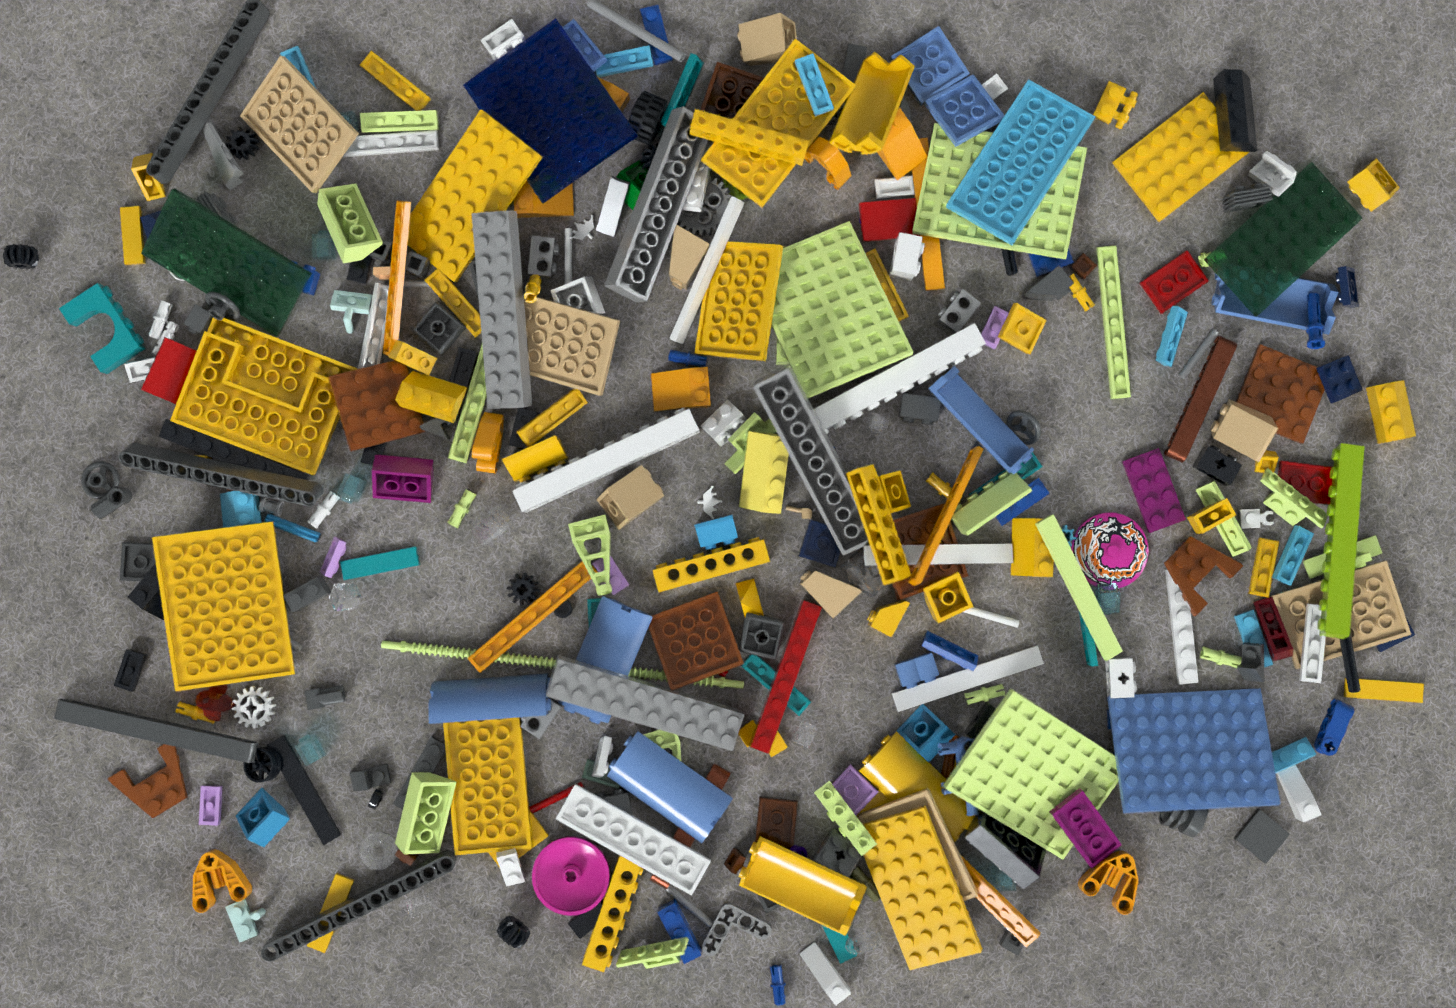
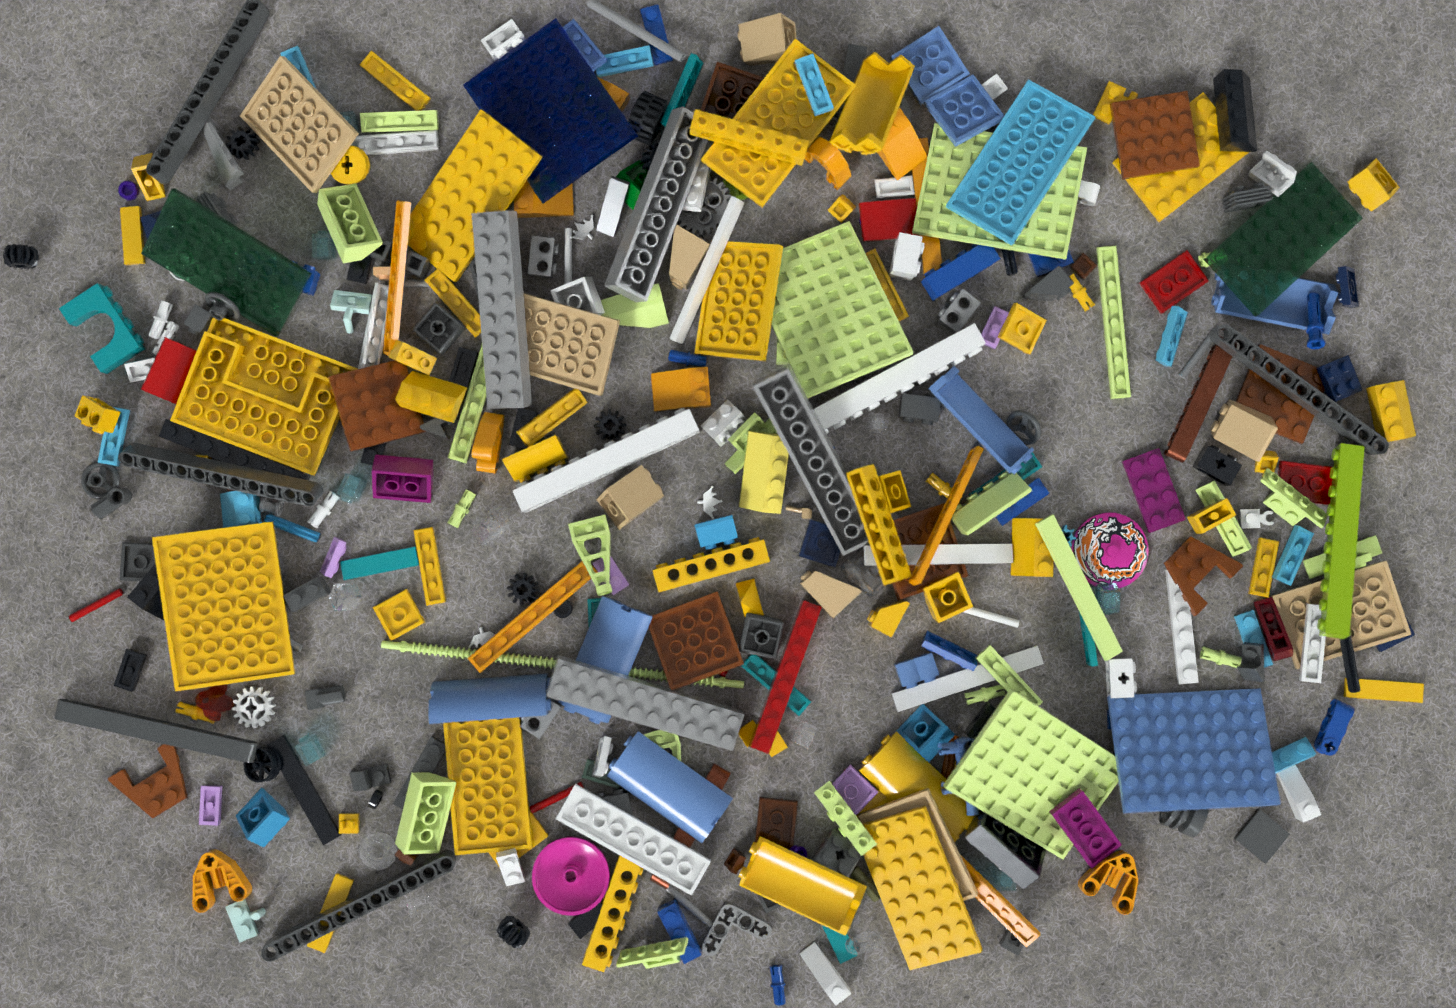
(95, 605): none -> red bar
(97, 414): none -> yellow brick
(113, 442): none -> medium azure plate
(128, 190): none -> dark purple tile
(349, 823): none -> yellow tile
(353, 174): none -> yellow piece
(399, 614): none -> yellow tile
(429, 566): none -> yellow tile
(481, 638): none -> white piece
(532, 288): yellow pin -> none
(605, 420): none -> black gear
(637, 314): none -> yellowish green wedge
(841, 208): none -> yellow slope
(959, 270): none -> blue brick
(1005, 674): none -> yellowish green plate
(1088, 193): none -> white piece
(1154, 135): none -> dark orange plate
(1289, 388): none -> dark grey beam

